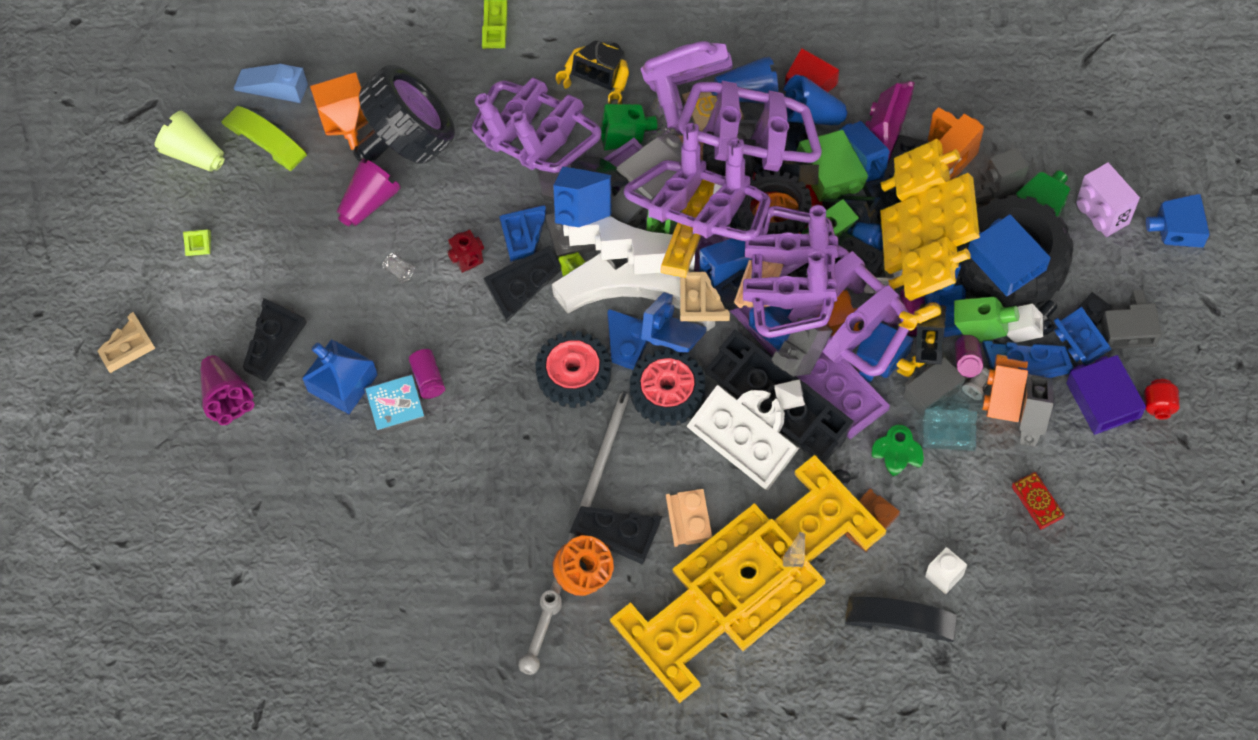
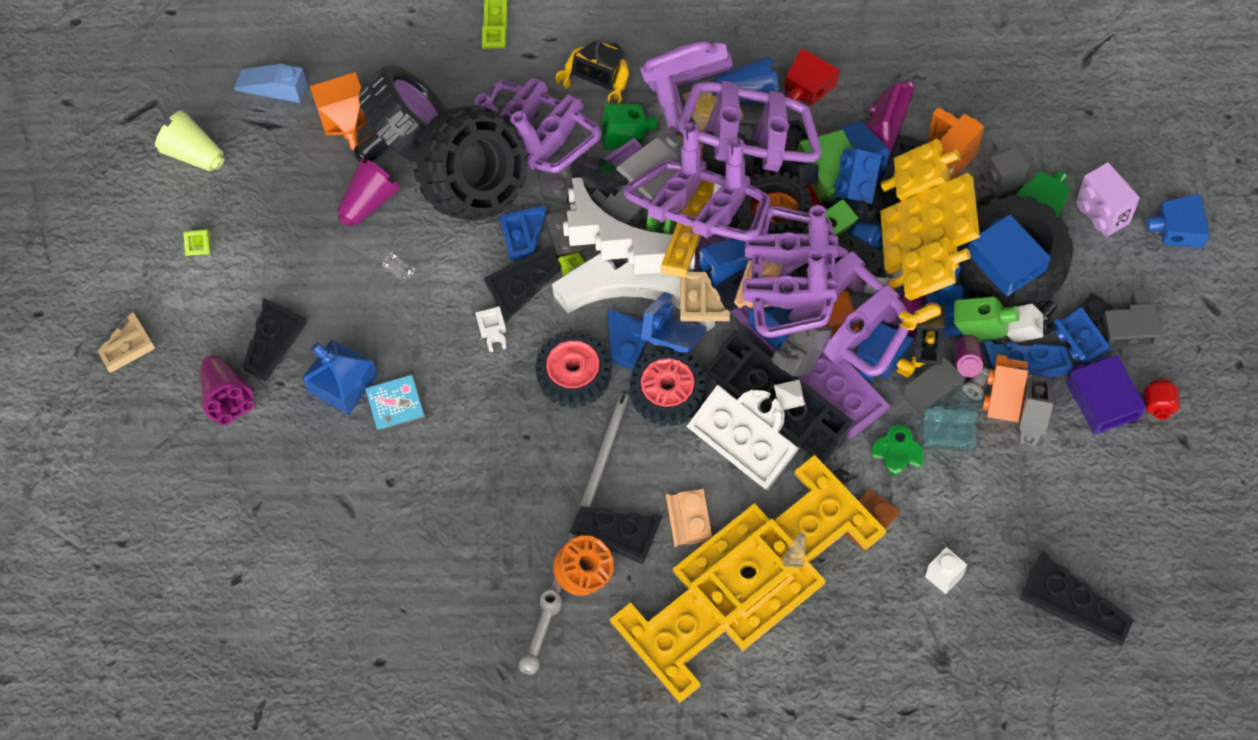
(265, 135): lime slope -> none
(426, 373): magenta piece -> none
(441, 163): none -> black tyre
(465, 250): dark red brick -> none
(492, 326): none -> white plate
(581, 197): blue slope -> none
(823, 106): blue cone -> none
(857, 175): none -> blue bracket
(901, 615): black slope -> none
(1038, 500): tile -> none
(1065, 597): none -> black wing

